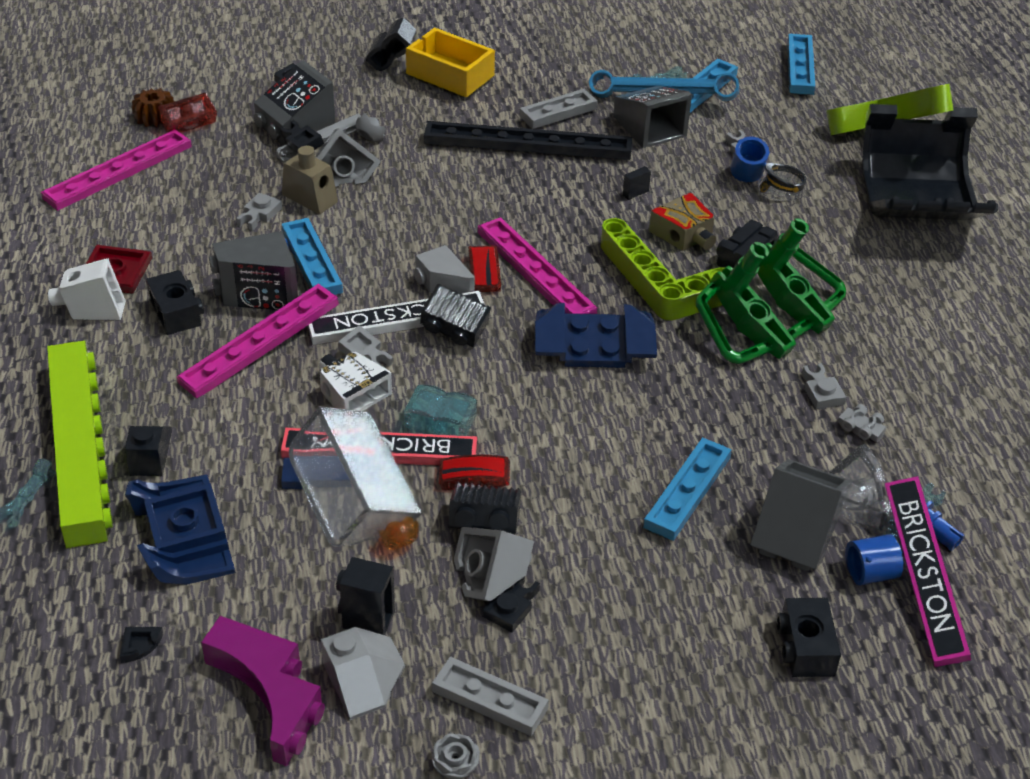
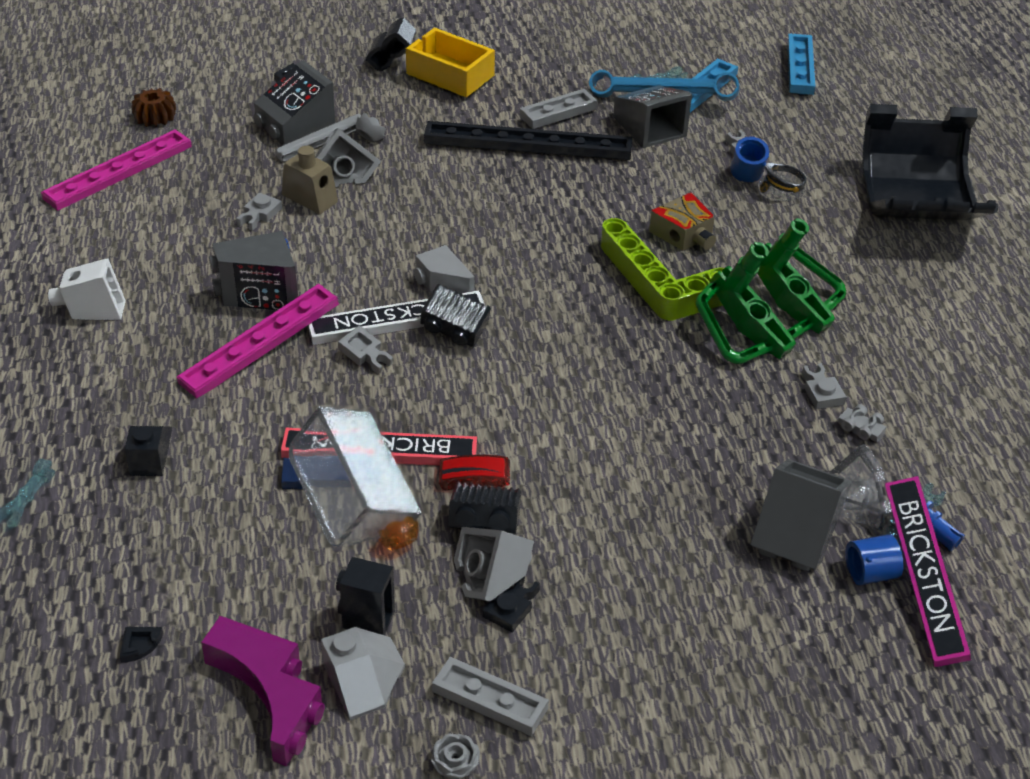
(76, 445): lime brick -> none
(126, 263): dark red tile -> none
(175, 302): black brick -> none
(184, 528): dark blue piece -> none
(188, 113): clear red slope -> none
(301, 137): black plate -> none
(311, 255): dark azure plate -> none
(353, 381): white torso -> none
(440, 412): clear light blue brick -> none
(485, 268): slope -> none
(535, 267): dark pink tile -> none
(595, 338): dark blue piece -> none
(636, 183): black tile -> none
(687, 489): dark azure plate -> none
(738, 244): black brick -> none
(809, 637): black brick -> none
(909, 106): lime beam -> none

